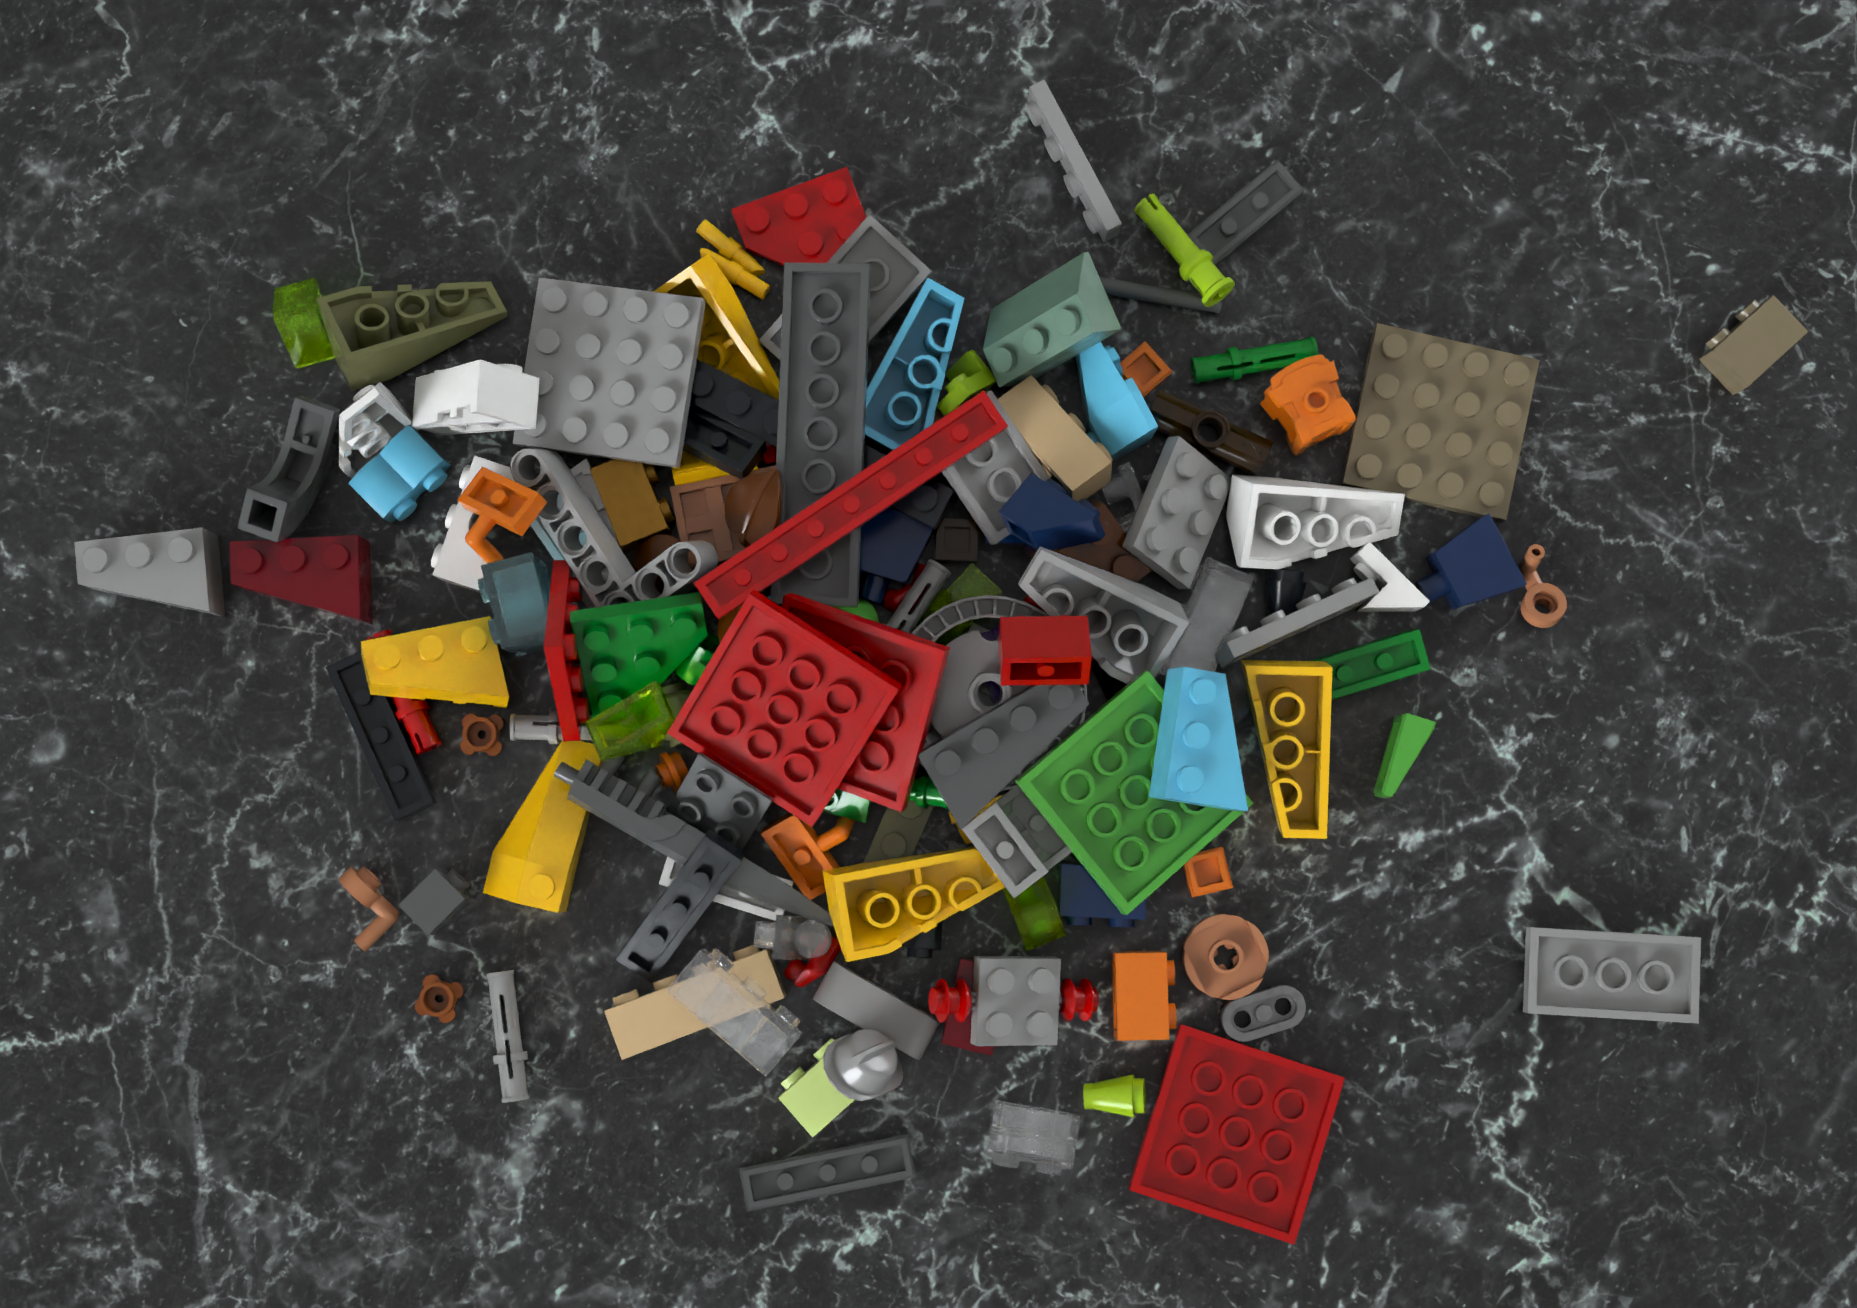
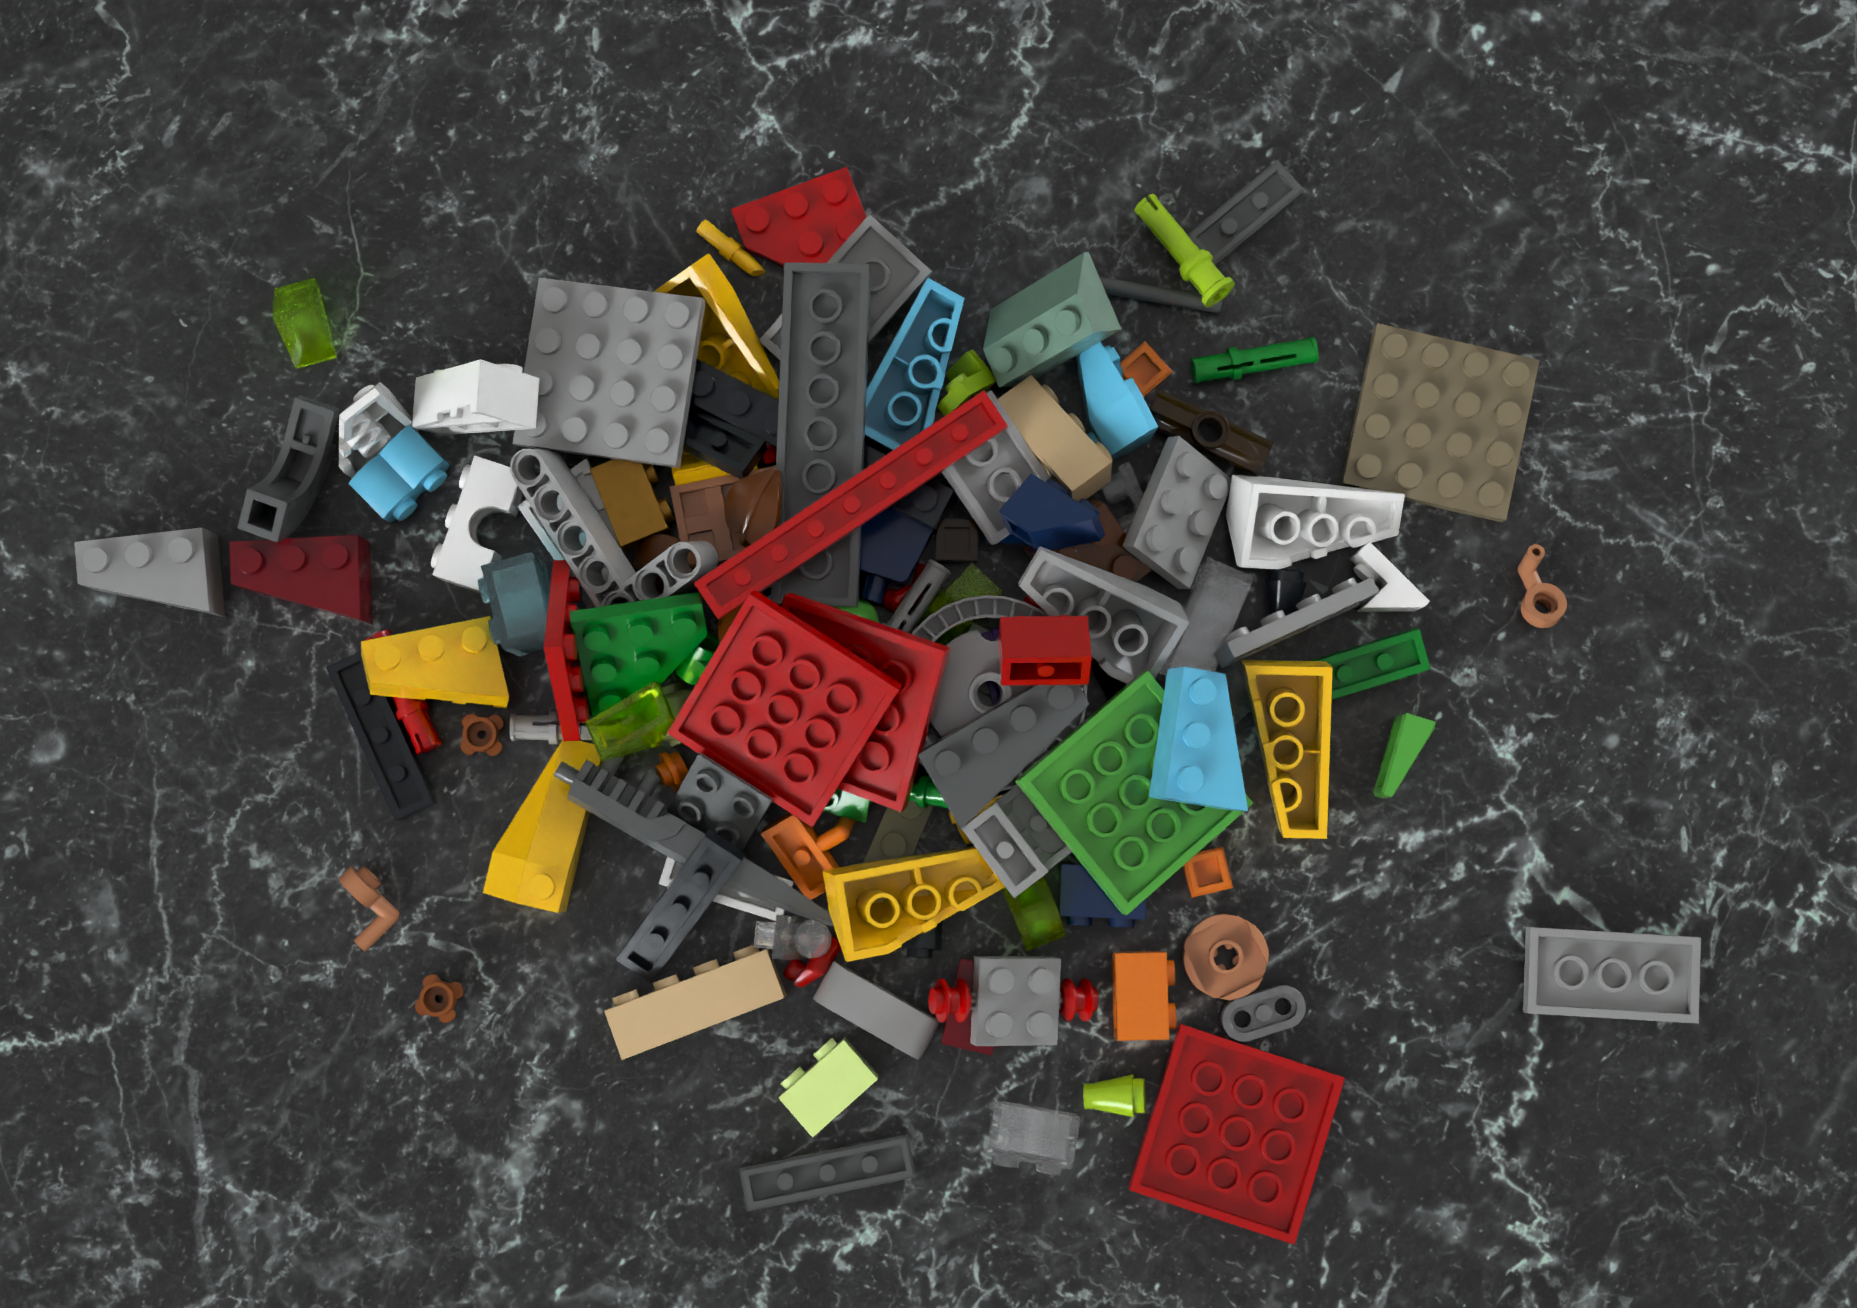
(393, 331): olive wedge -> none
(437, 900): dark grey brick -> none
(501, 503): orange plate -> none
(512, 1087): light grey pin -> none
(736, 1009): clear brick -> none
(738, 275): yellow piece -> none
(863, 1065): light grey piece -> none
(1080, 176): light grey plate -> none
(1308, 403): orange piece -> none
(1471, 567): dark blue torso -> none
(1753, 344): dark tan brick -> none

